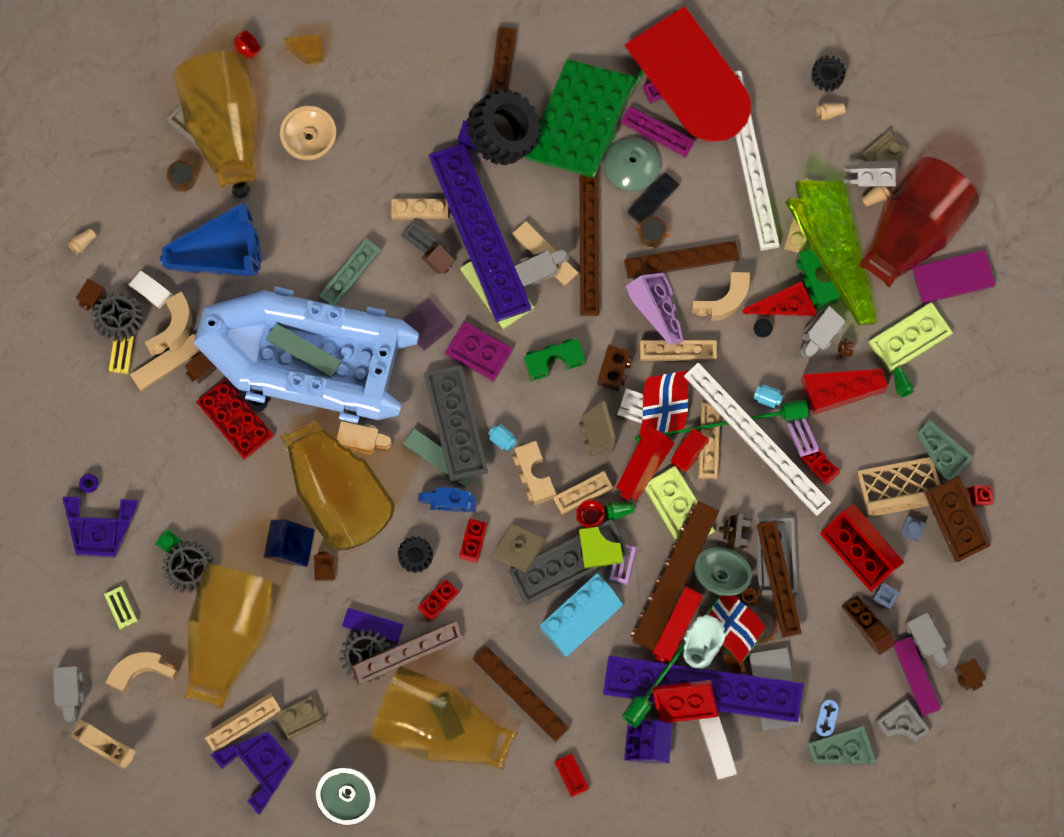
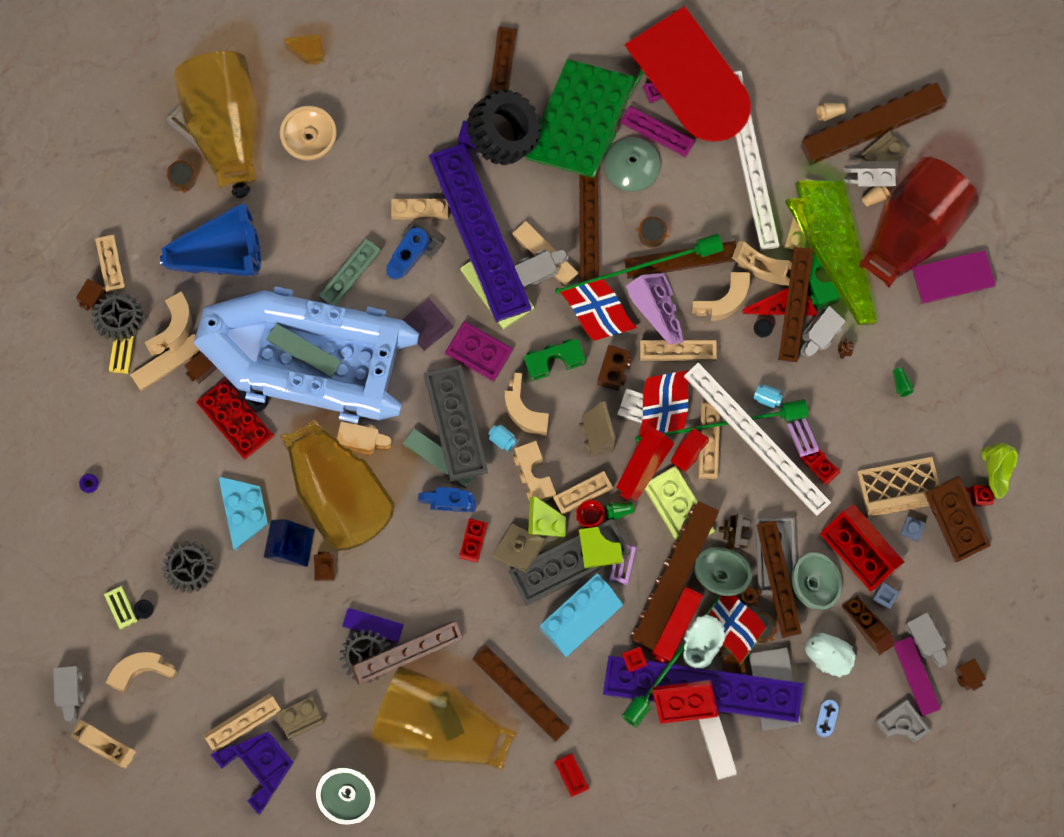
(81, 241): tan cone -> none
(98, 535): dark purple wing -> none
(110, 264): none -> tan plate
(143, 609): none -> black plate
(150, 289): white slope -> none
(167, 541): green plate -> none
(226, 628): clear yellow windscreen -> none
(243, 510): none -> medium azure wing
(246, 44): red hair -> none
(397, 266): none -> blue piece
(411, 543): black tyre -> none
(438, 259): reddish brown brick -> none
(438, 600): red slope -> none
(525, 419): none -> tan arch
(545, 520): none -> lime wing
(598, 305): none -> flag
(634, 659): none -> red plate
(649, 742): dark purple slope -> none
(653, 198): black plate -> none
(762, 266): none -> tan arch
(795, 304): none -> reddish brown plate
(823, 579): none -> sand green dish
(824, 83): black tyre -> none
(830, 654): none -> light aqua piece
(838, 389): red wedge -> none
(843, 748): sand green wing -> none
(873, 123): none -> reddish brown brick
(910, 337): yellowish green tile -> none
(944, 451): sand green wing -> none
(1000, 463): none -> lime hair

